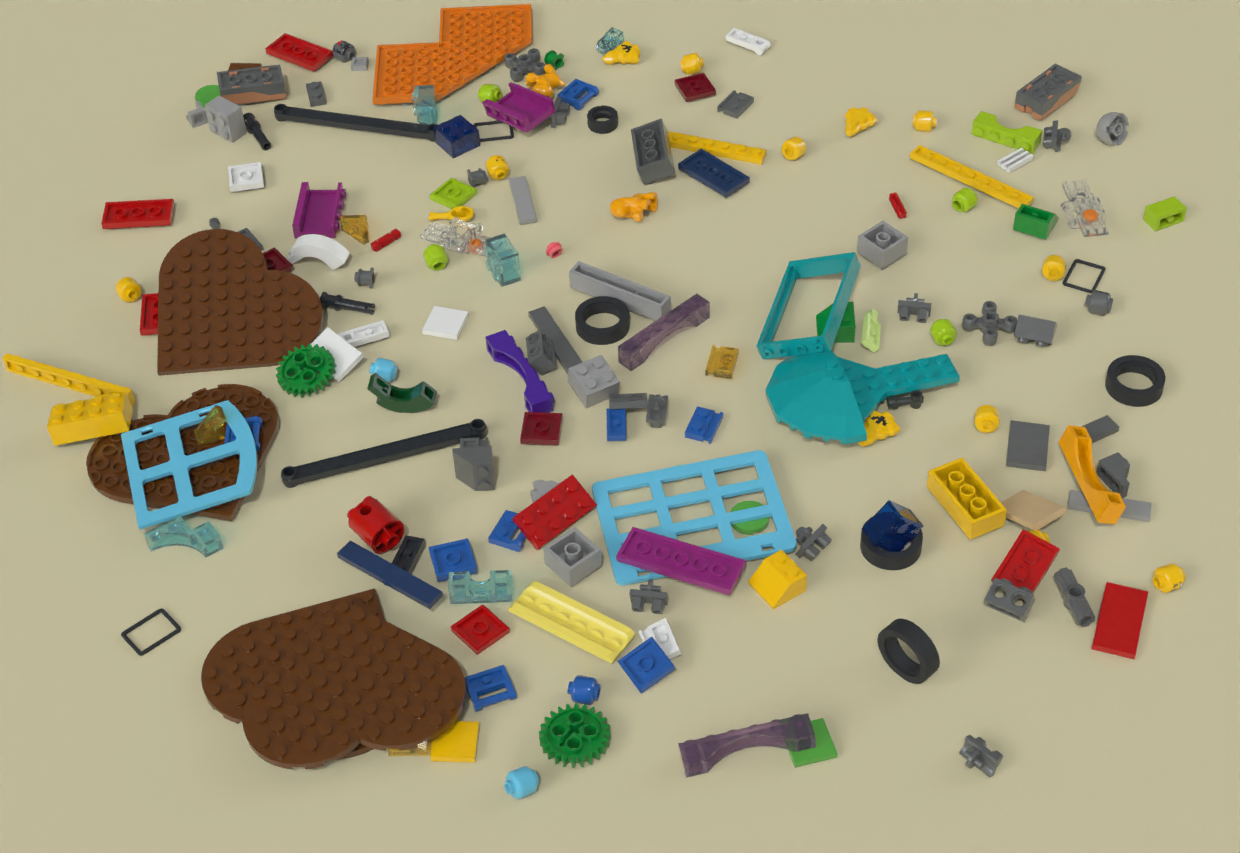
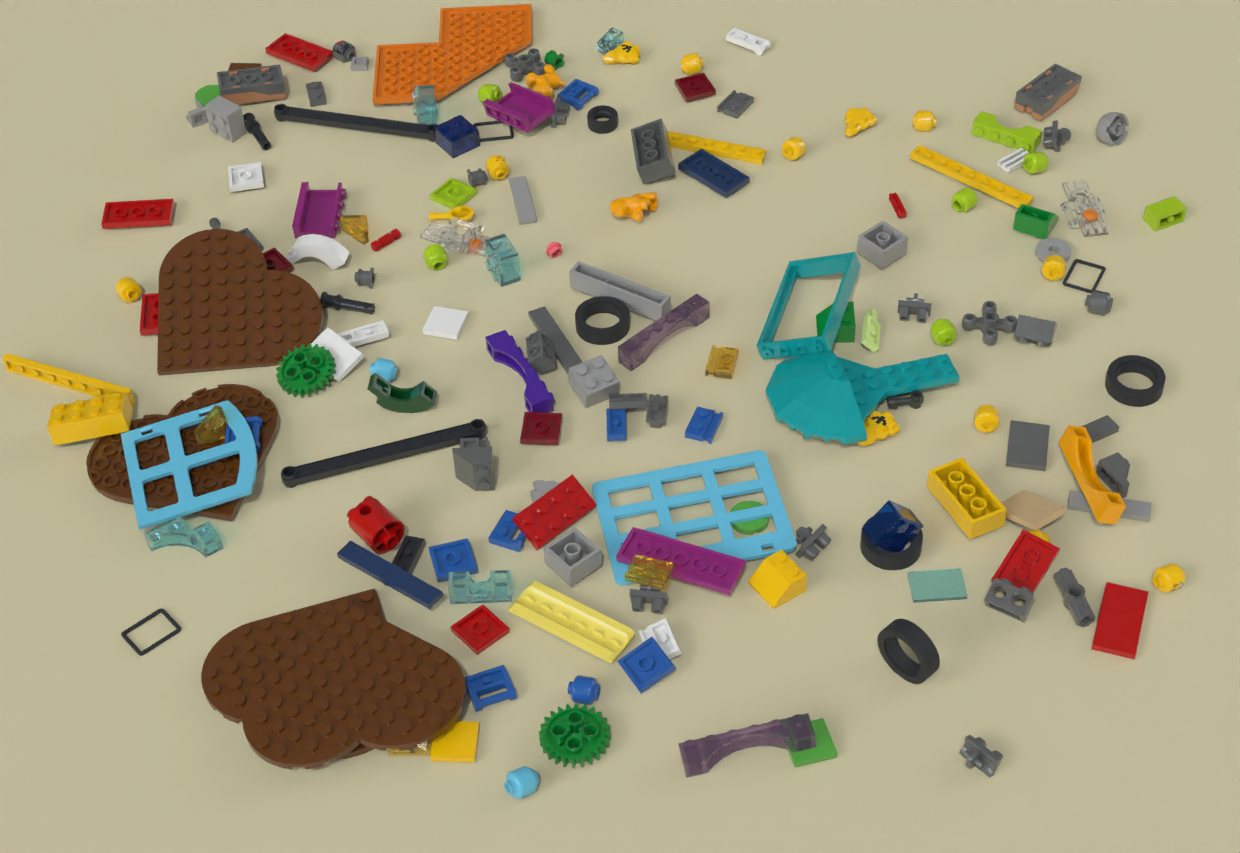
(649, 571): none -> clear yellow plate
(937, 585): none -> clear light blue piece
(1035, 162): none -> lime head
(1053, 244): none -> light grey tile

